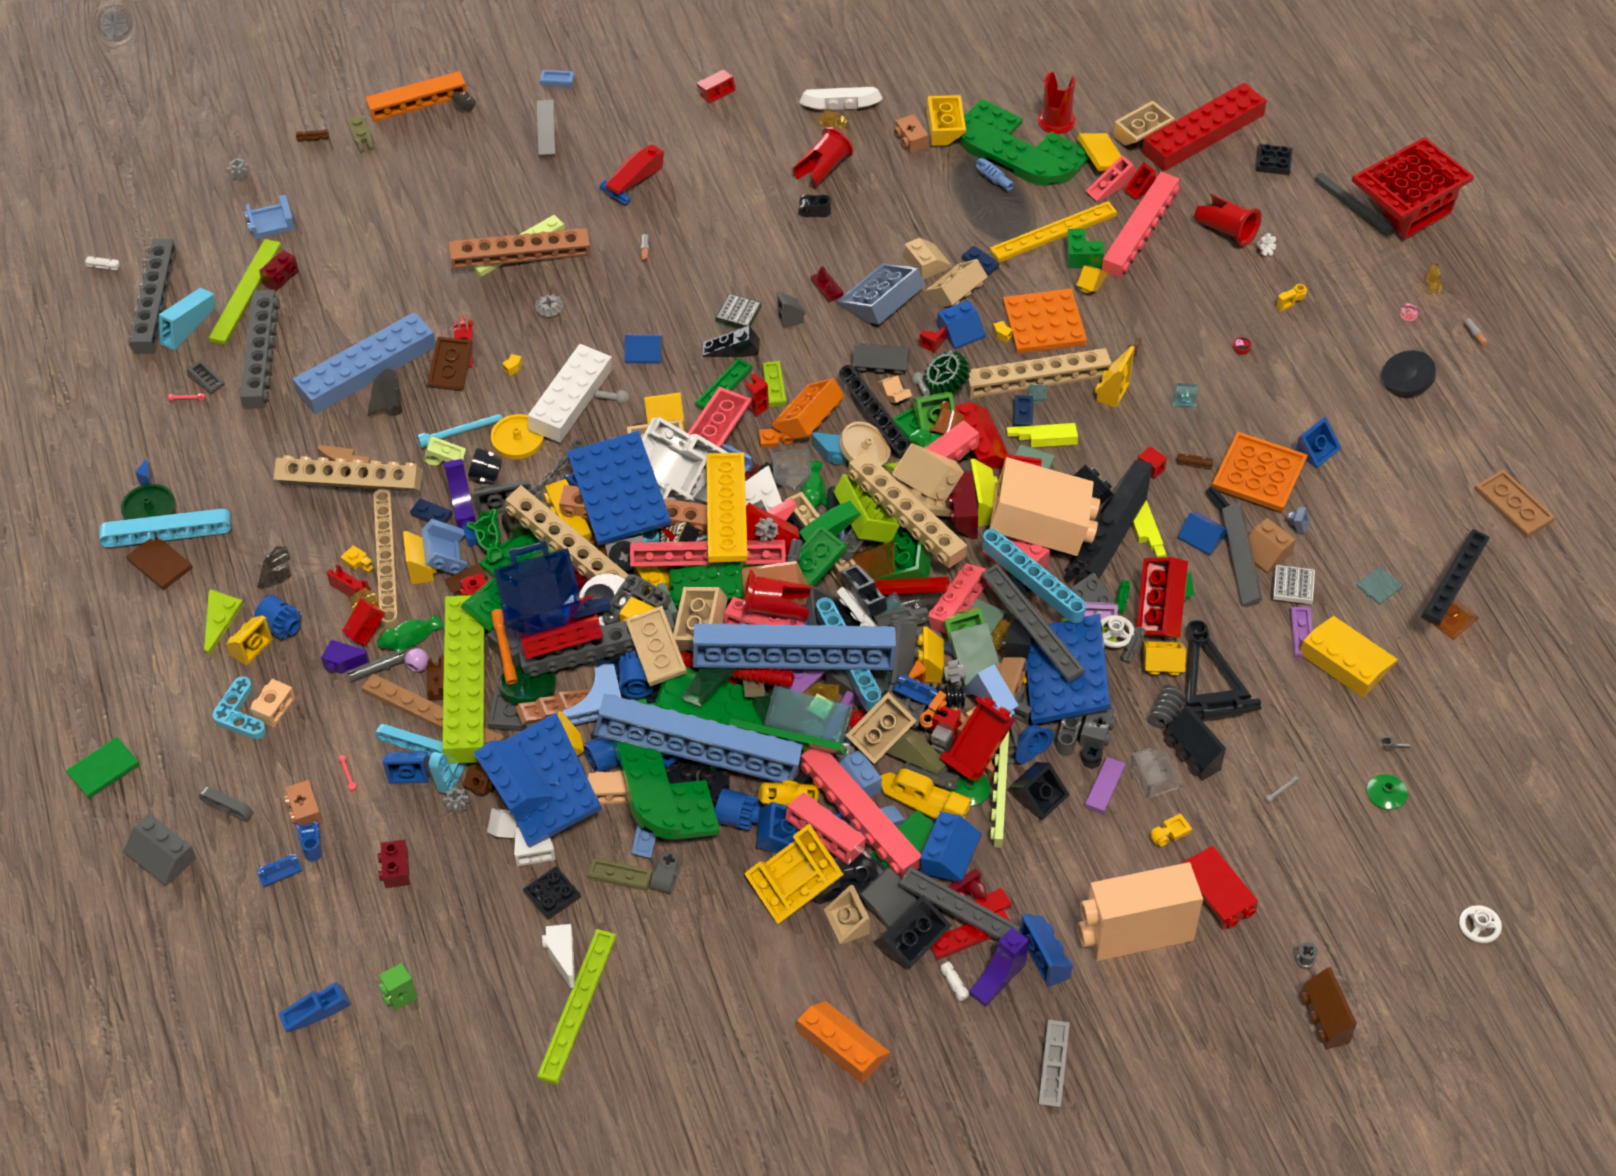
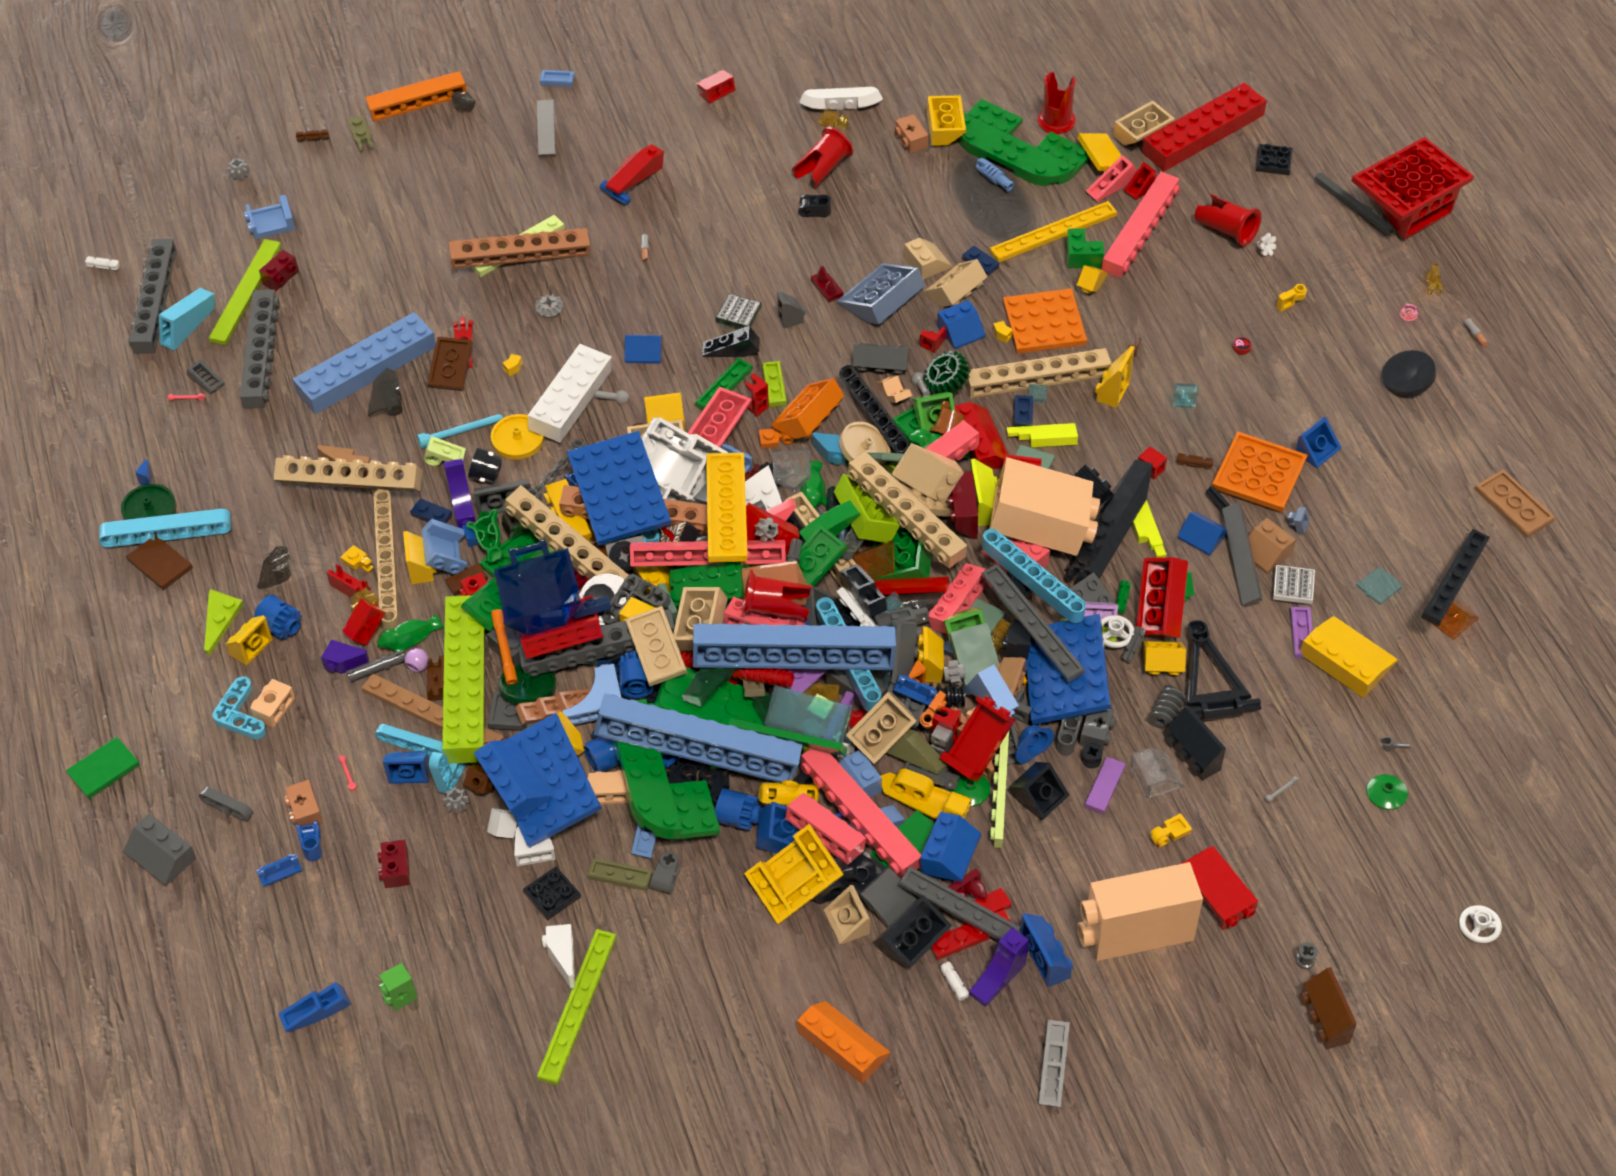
(886, 456): none -> sand green tile

